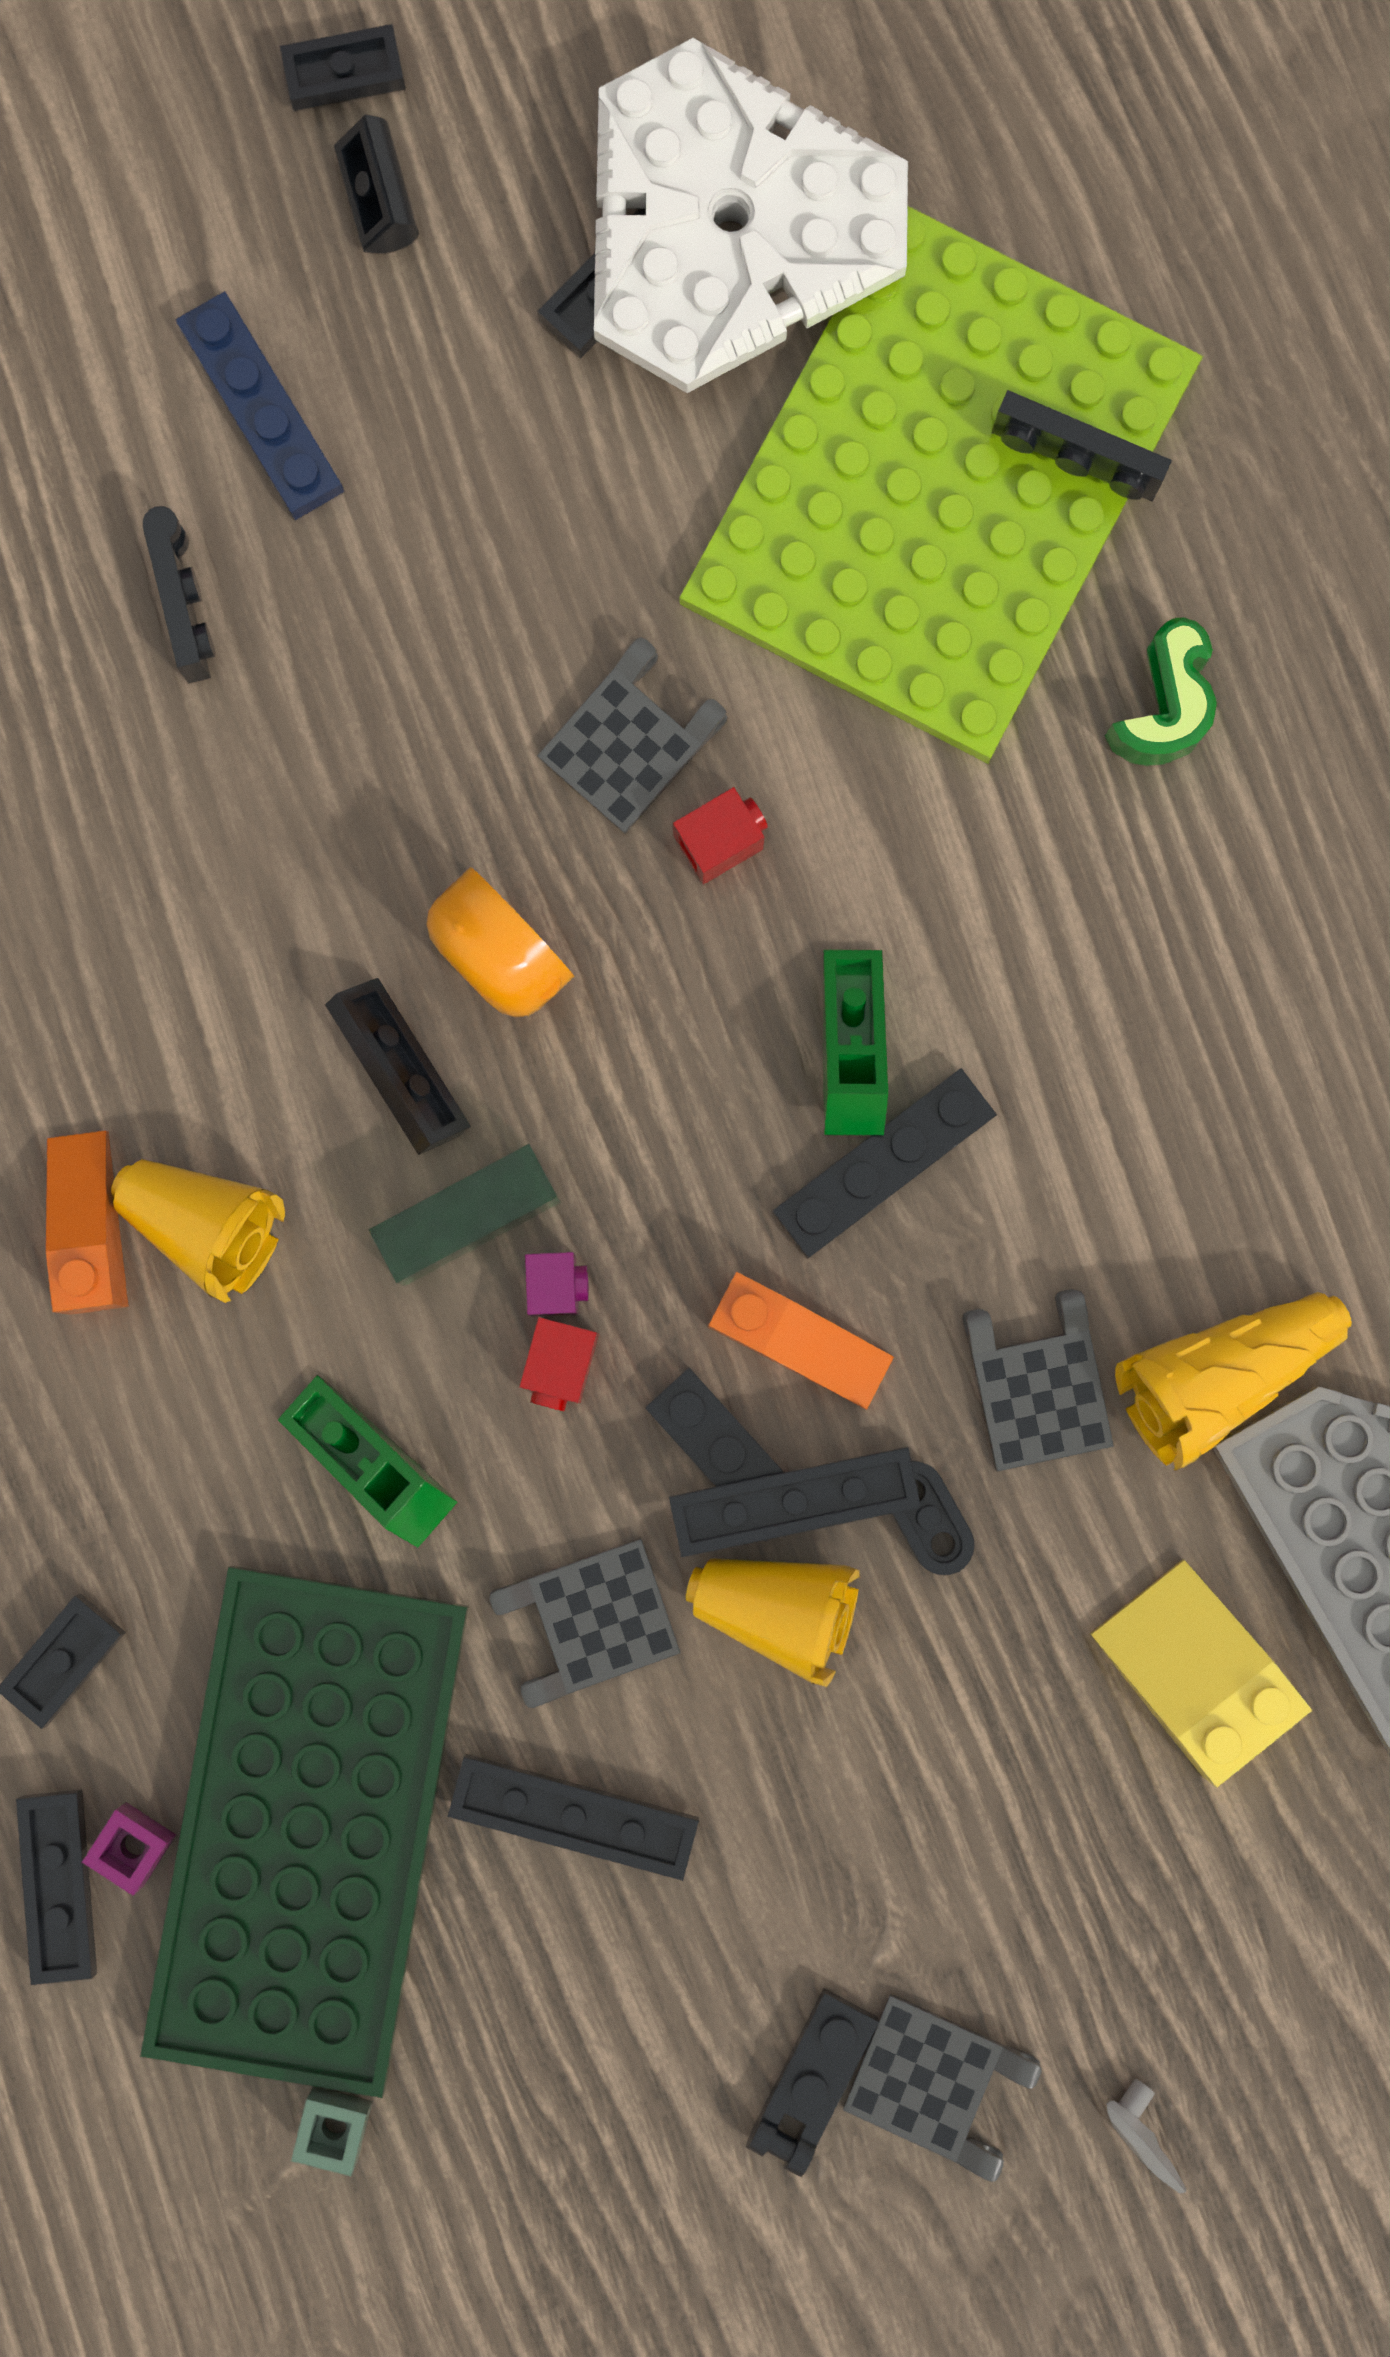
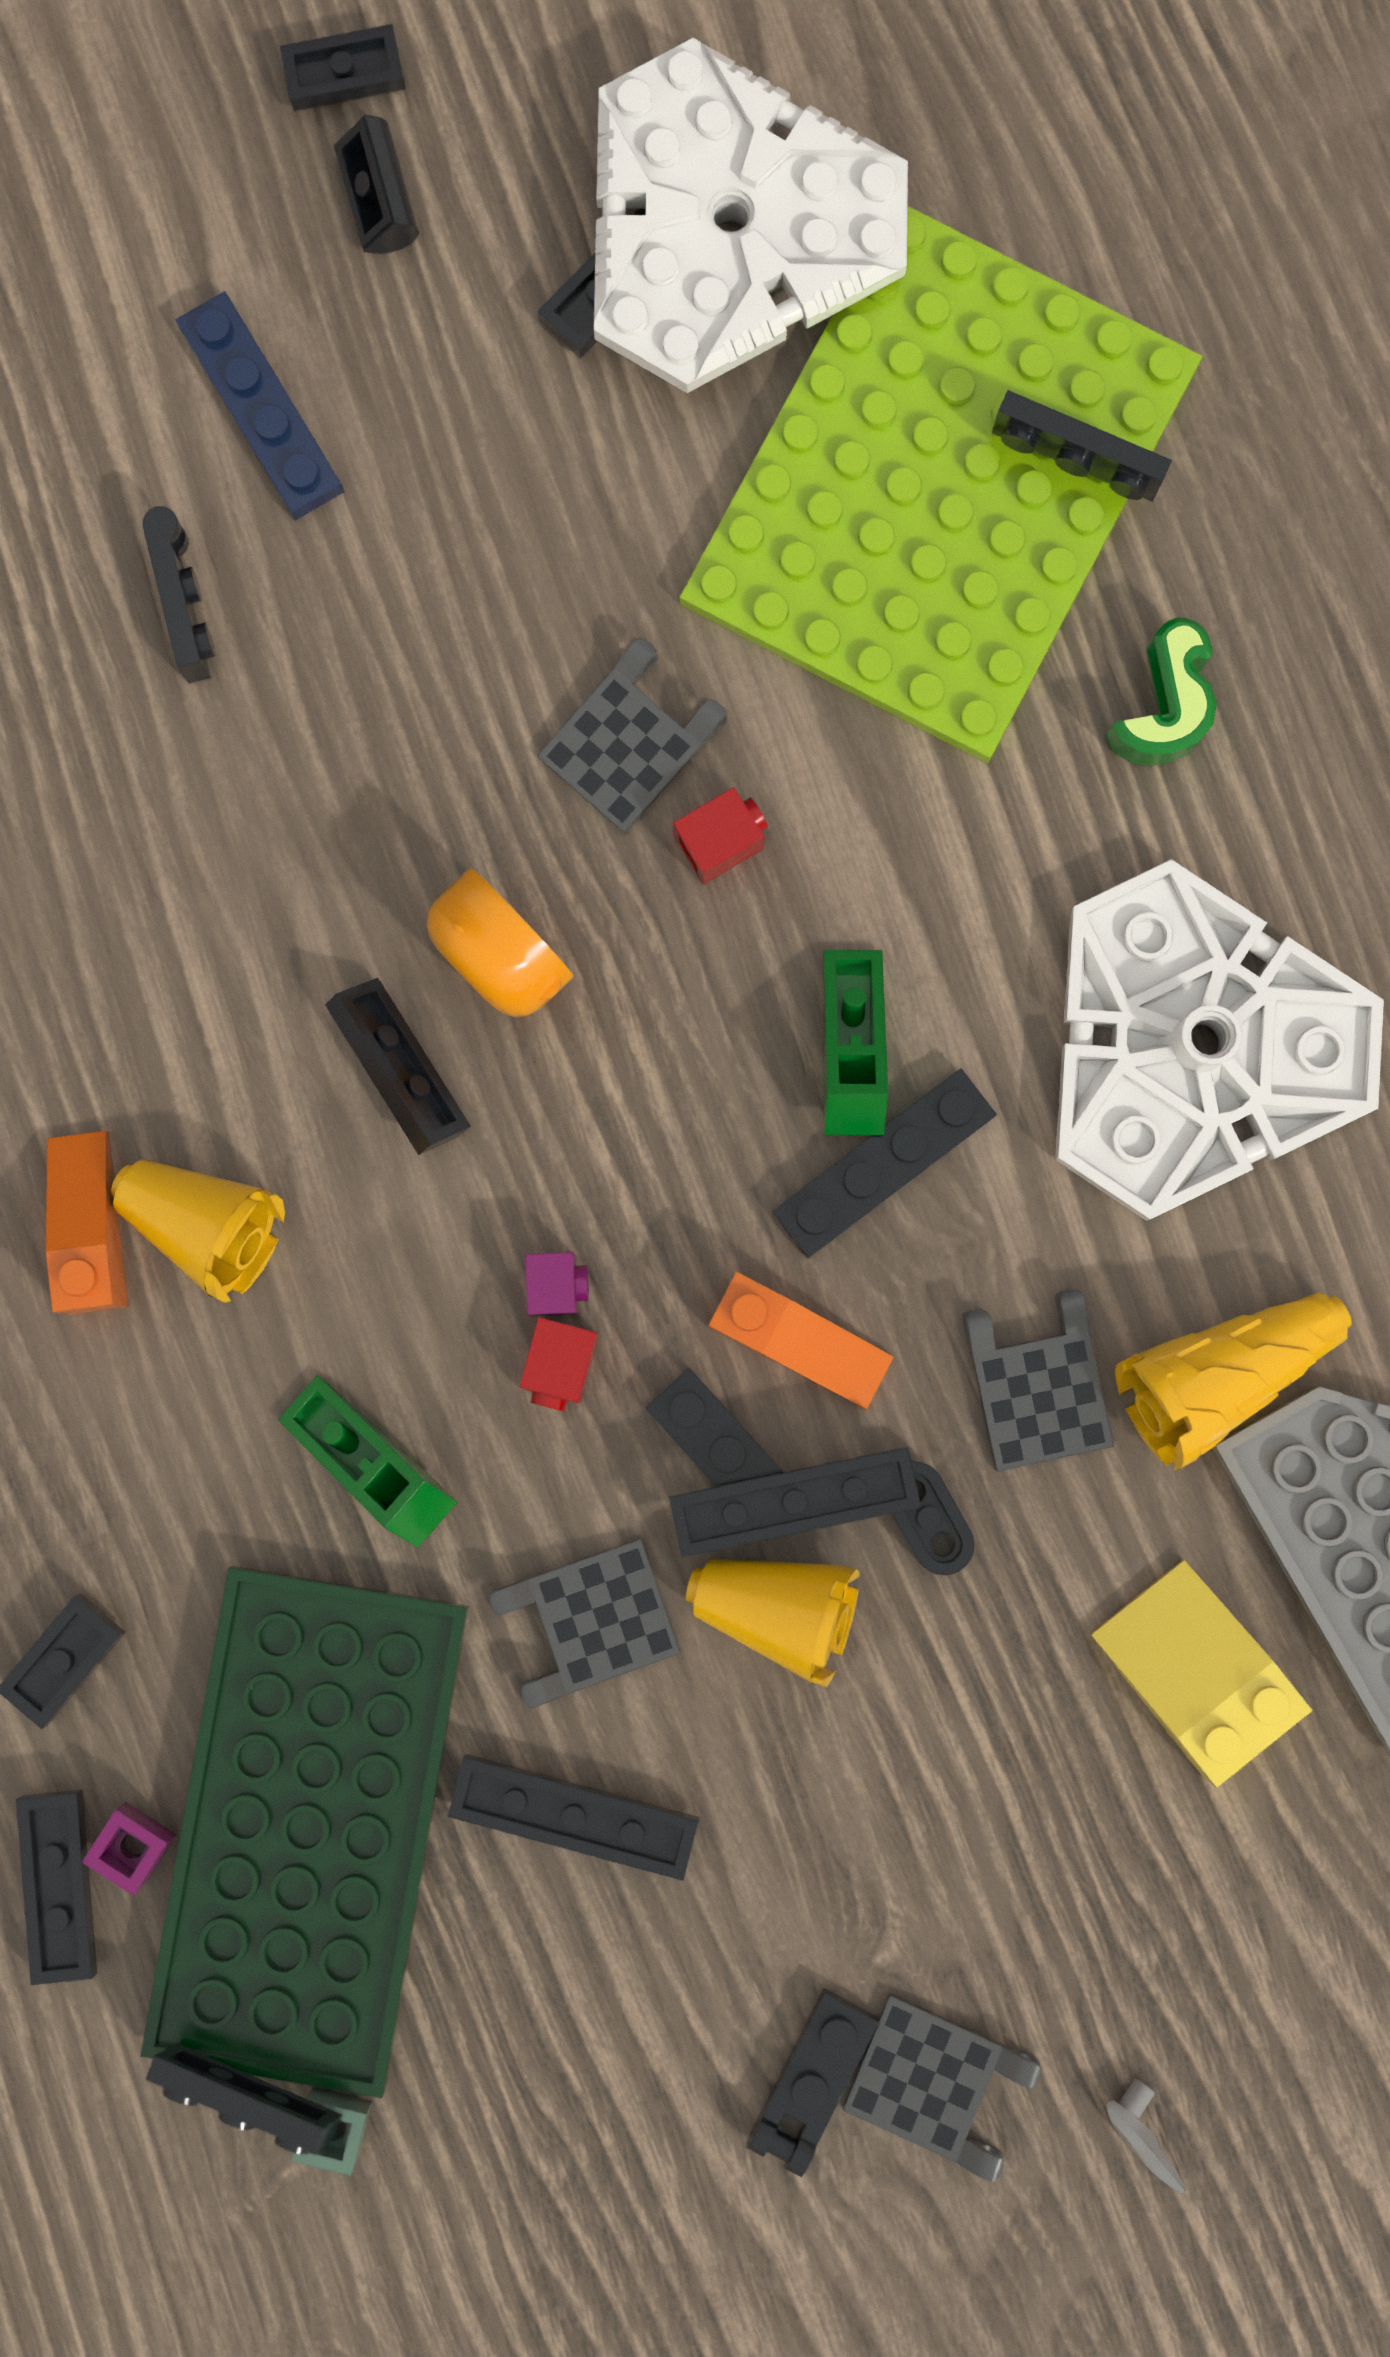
(243, 2099): none -> black plate
(464, 1216): clear green brick -> none
(1153, 1110): none -> white plate

